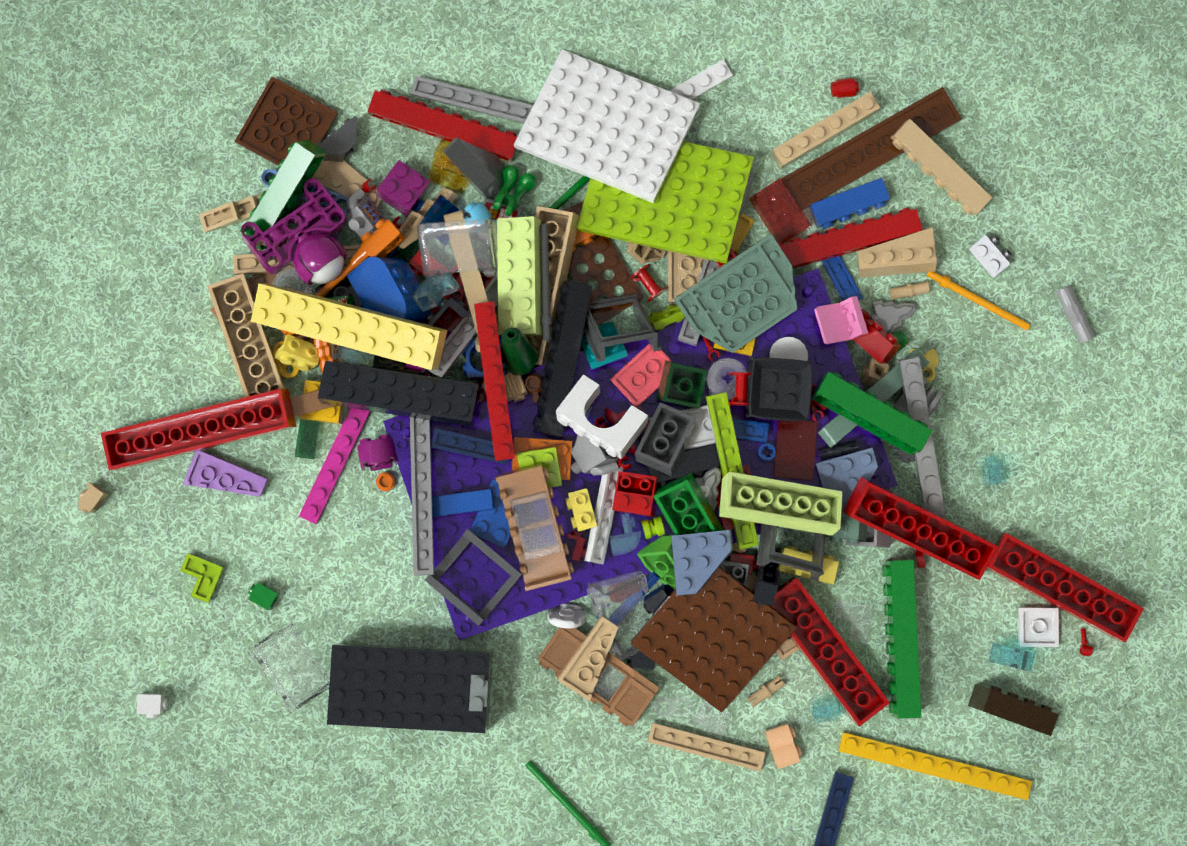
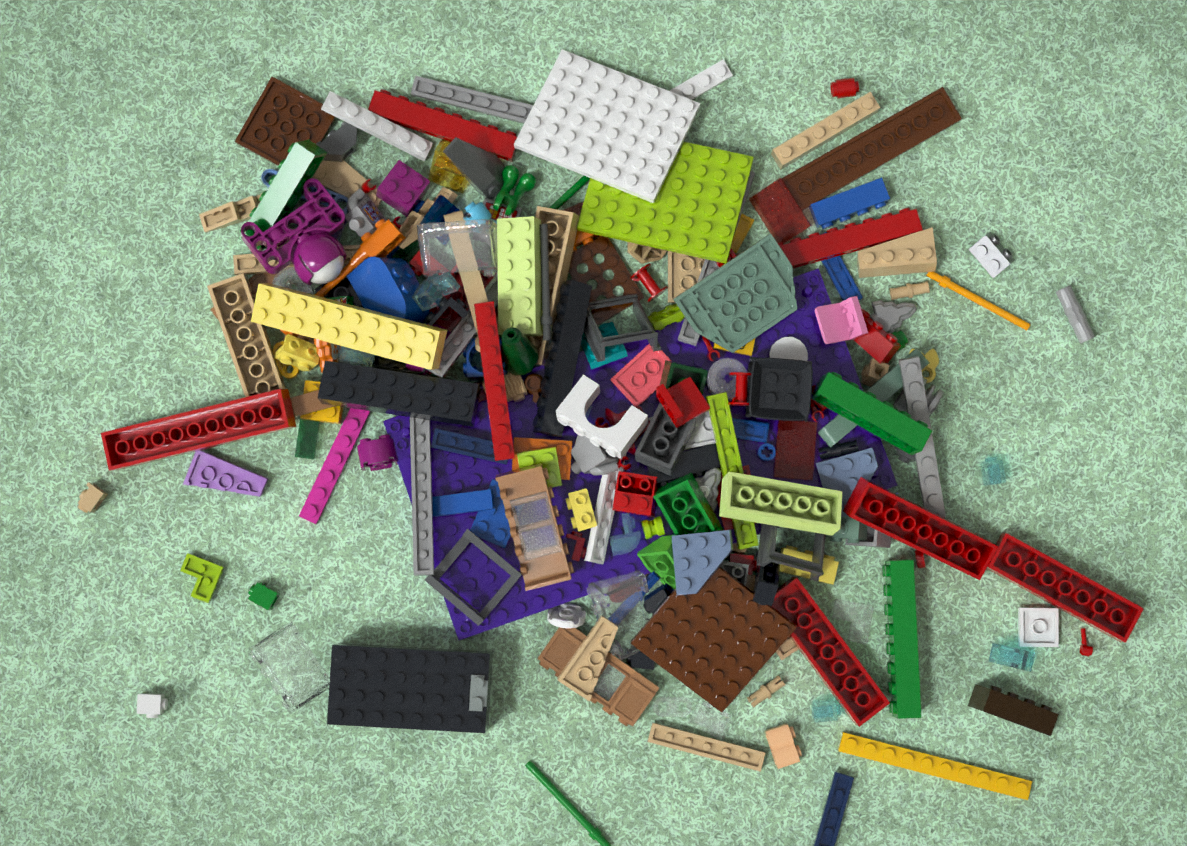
(377, 126): none -> white plate
(385, 481): orange plate -> none
(682, 401): none -> red bracket
(940, 167): tan brick -> none

